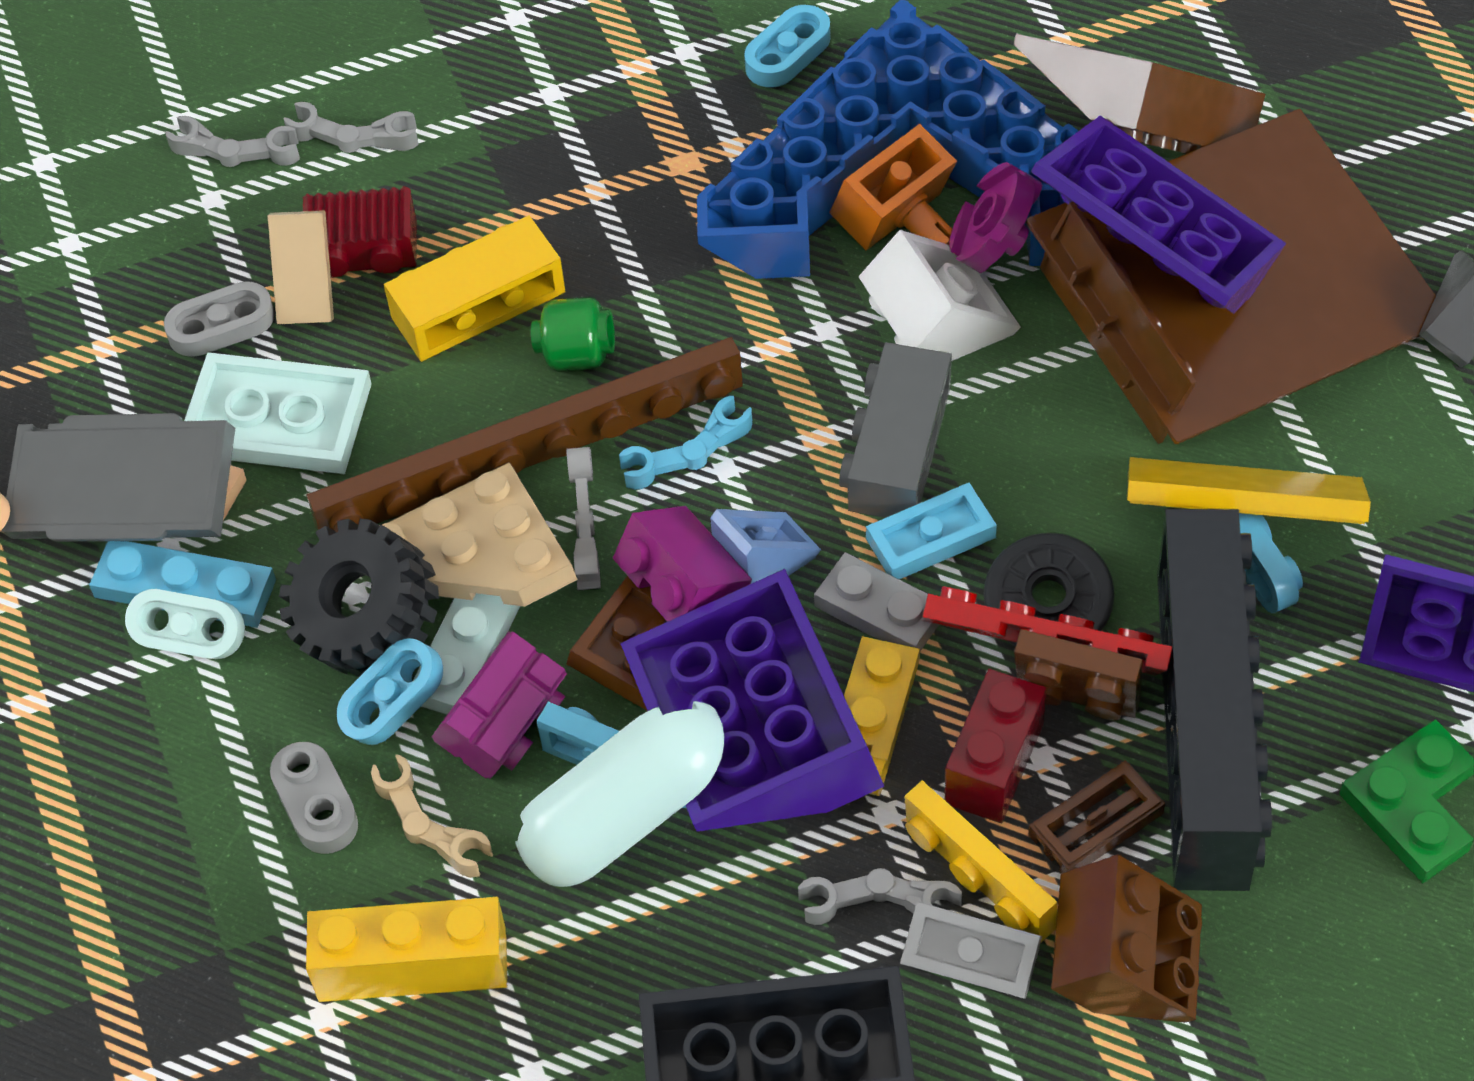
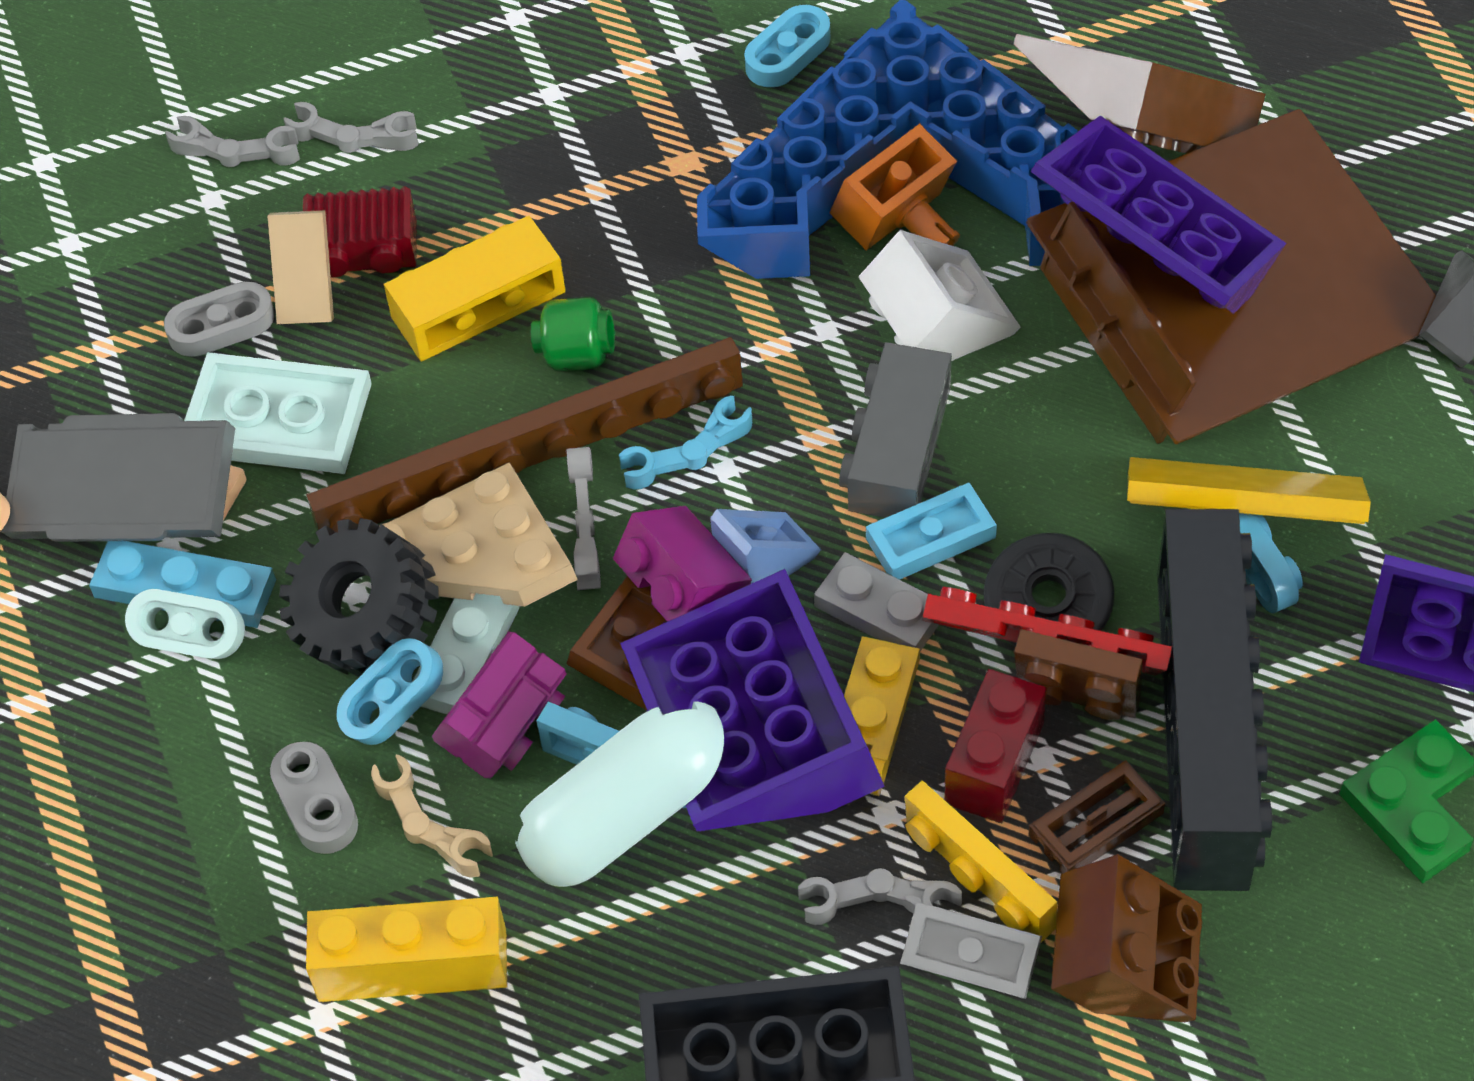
(997, 218): magenta plate -> none

